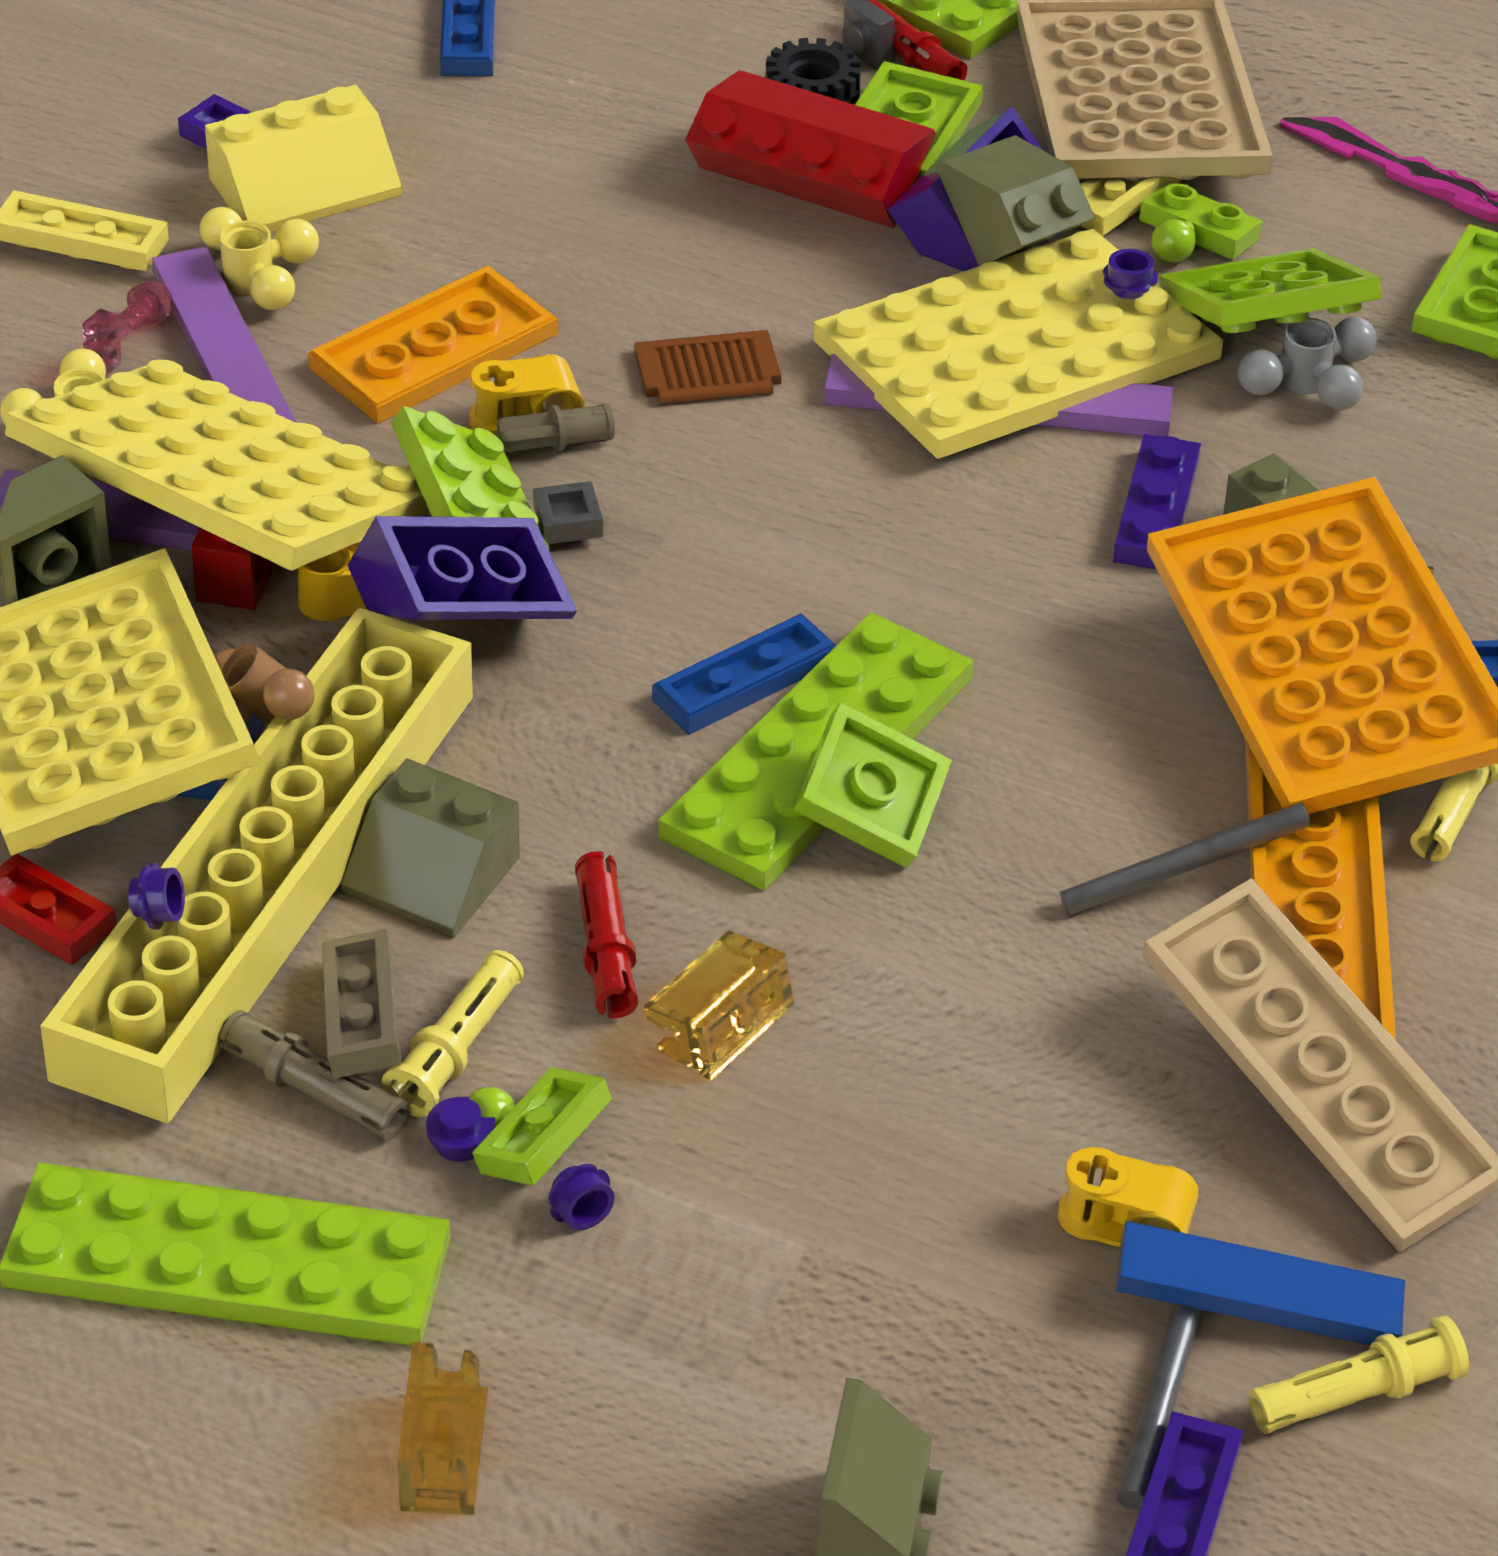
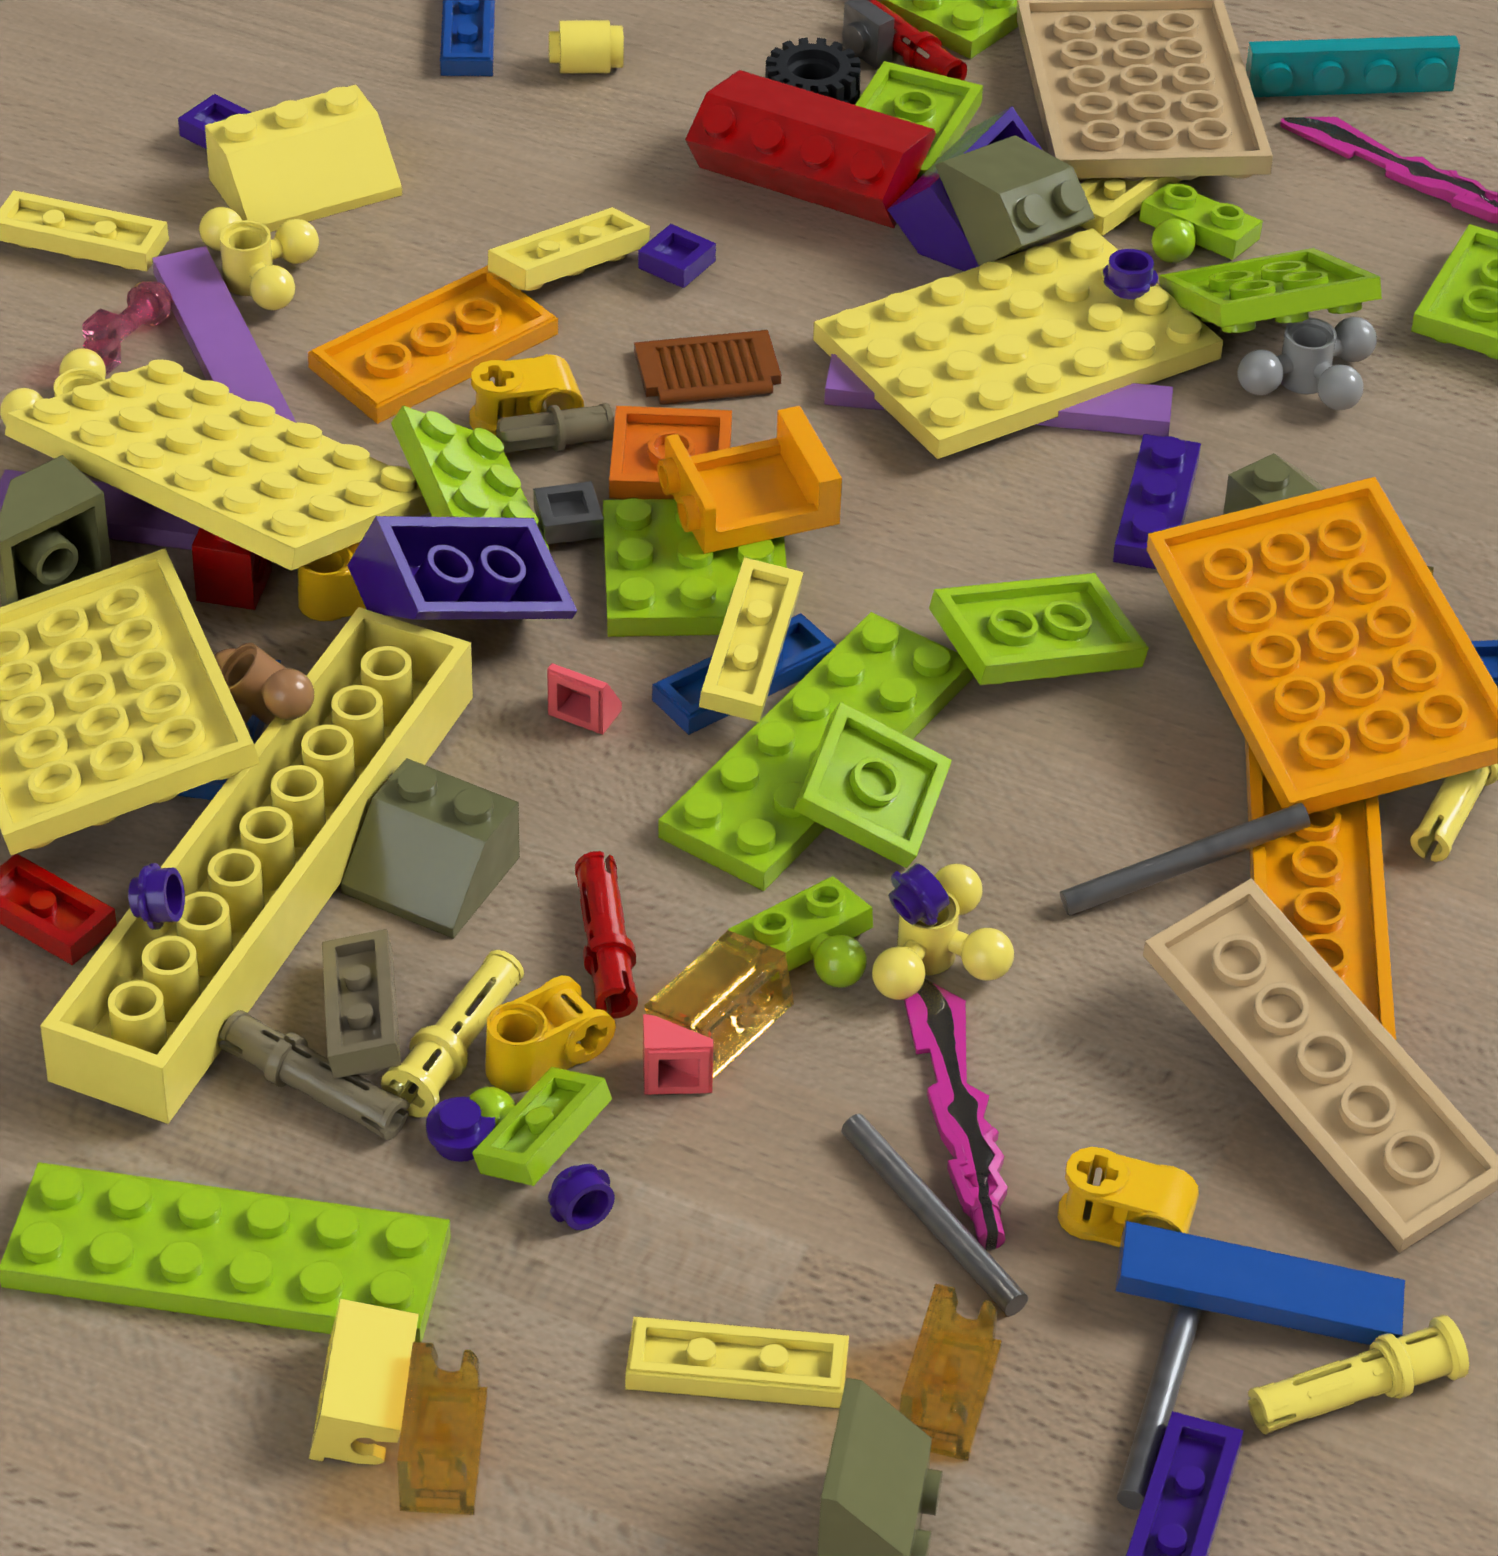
(363, 1382): none -> light yellow hinge
(543, 1033): none -> yellow piece
(568, 249): none -> light yellow plate
(581, 699): none -> coral slope
(586, 46): none -> light yellow brick
(641, 444): none -> orange plate
(660, 576): none -> lime plate
(675, 1058): none -> coral slope
(677, 255): none -> dark purple plate
(737, 1362): none -> light yellow tile
(751, 640): none -> light yellow plate
(754, 488): none -> light orange panel
(819, 927): none -> lime plate
(918, 895): none -> dark purple plate
(933, 949): none -> light yellow piece
(935, 1215): none -> flat silver bar
(951, 1373): none -> clear yellow hinge
(959, 1110): none -> dark pink sword
(1038, 628): none -> lime plate
(1352, 66): none -> teal plate

